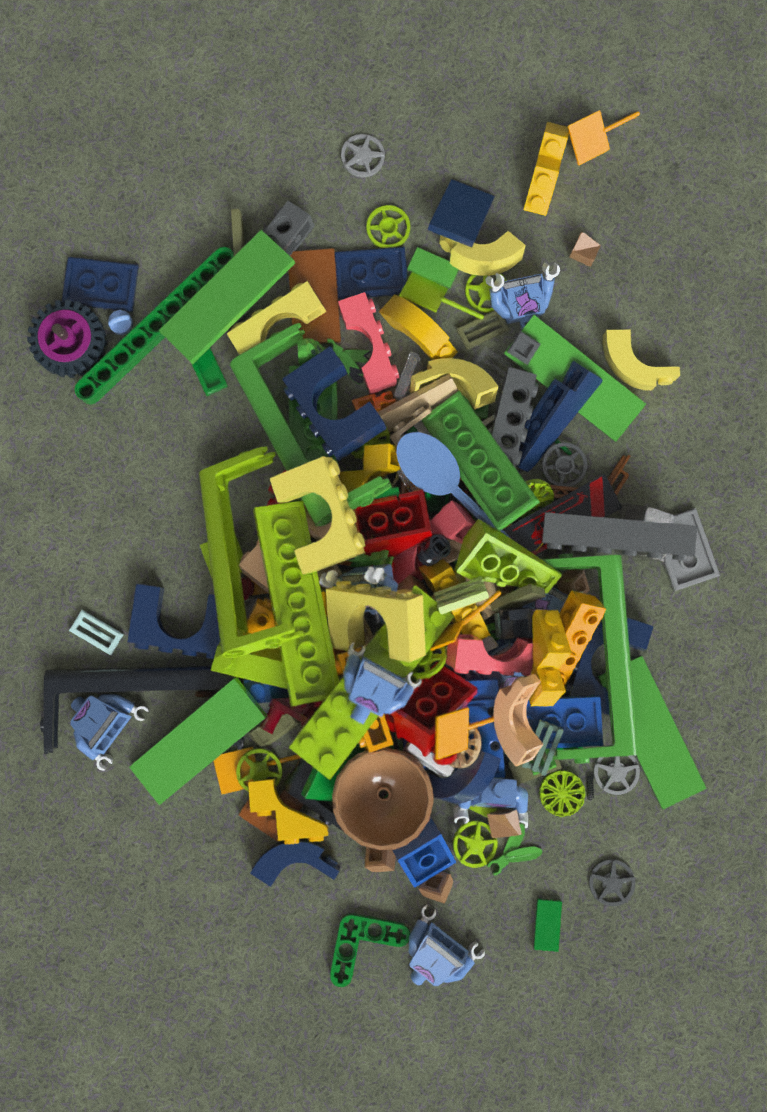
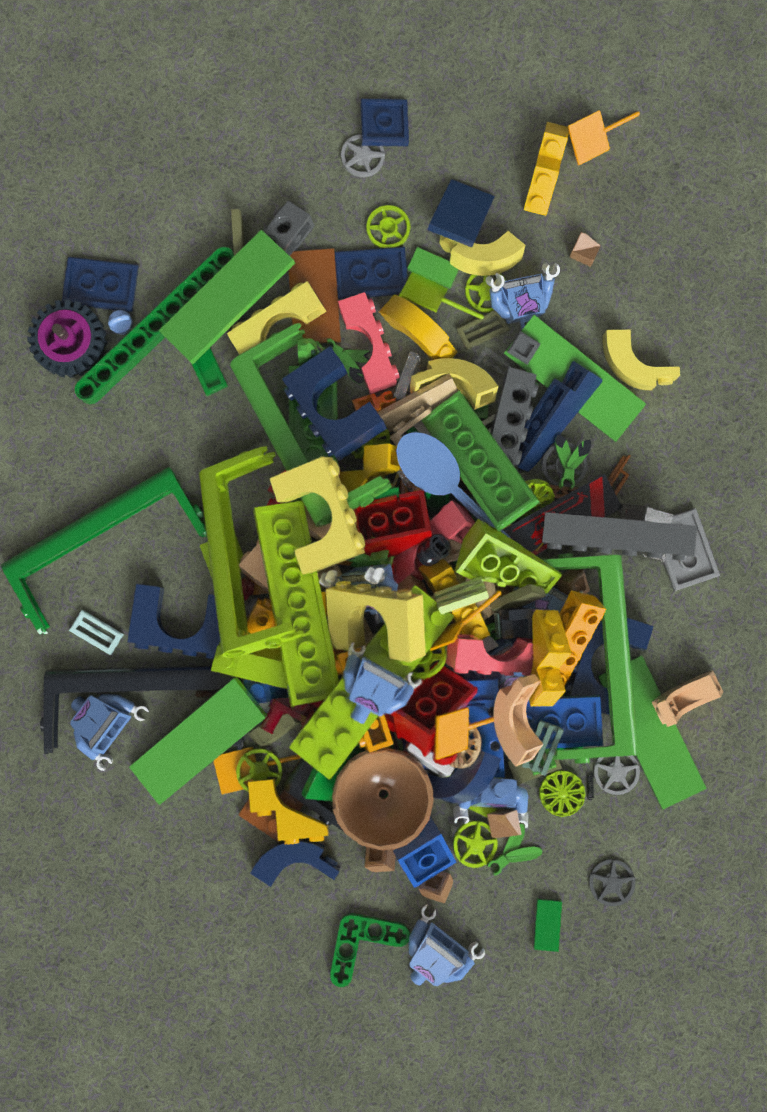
(87, 528): none -> green piece
(384, 122): none -> dark blue tile
(568, 461): none -> bright green piece
(687, 696): none -> light nougat arch

